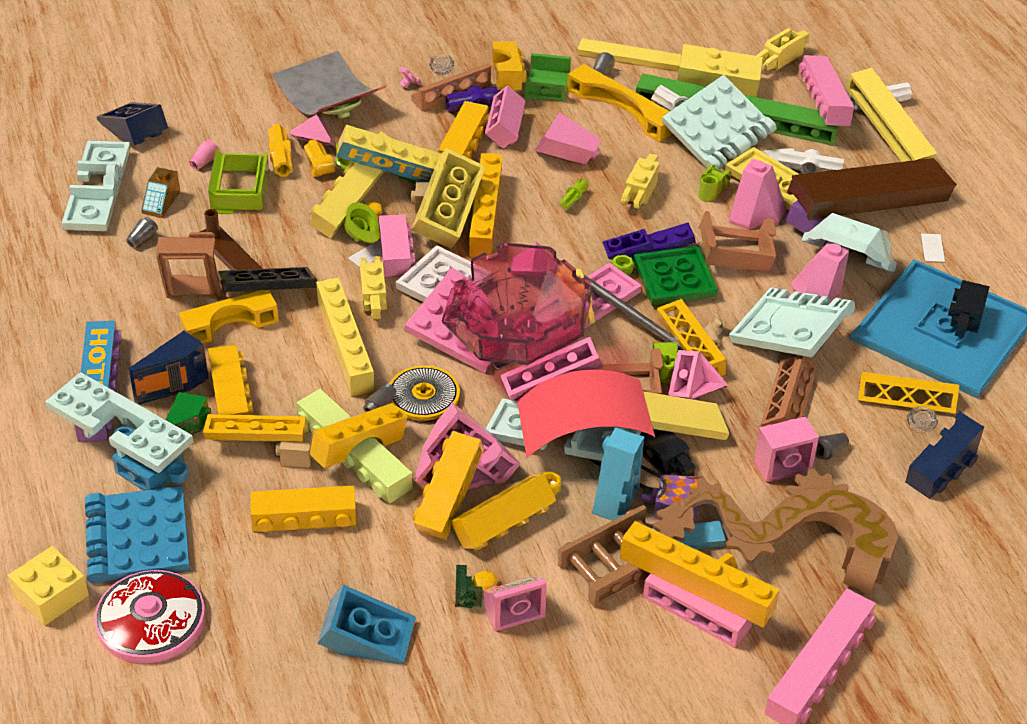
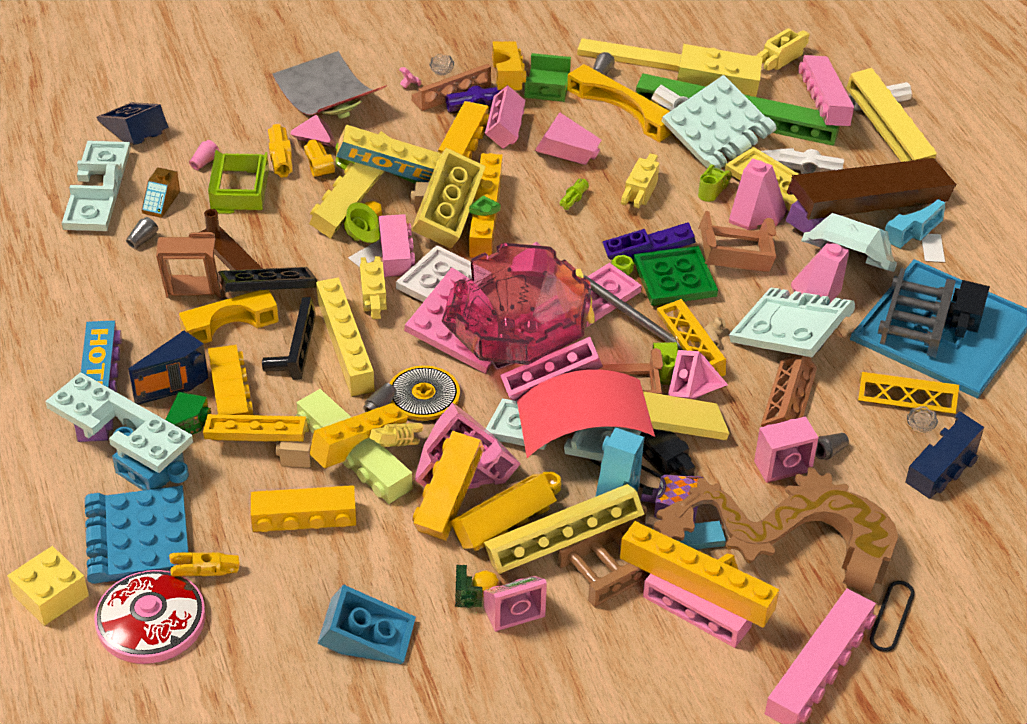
(203, 564): none -> yellow hinge
(300, 344): none -> black piece
(397, 434): none -> light yellow hinge
(484, 207): none -> bright green tile
(564, 528): none -> light yellow brick
(902, 620): none -> black piece
(915, 225): none -> medium azure slope
(935, 324): none -> flat silver fence

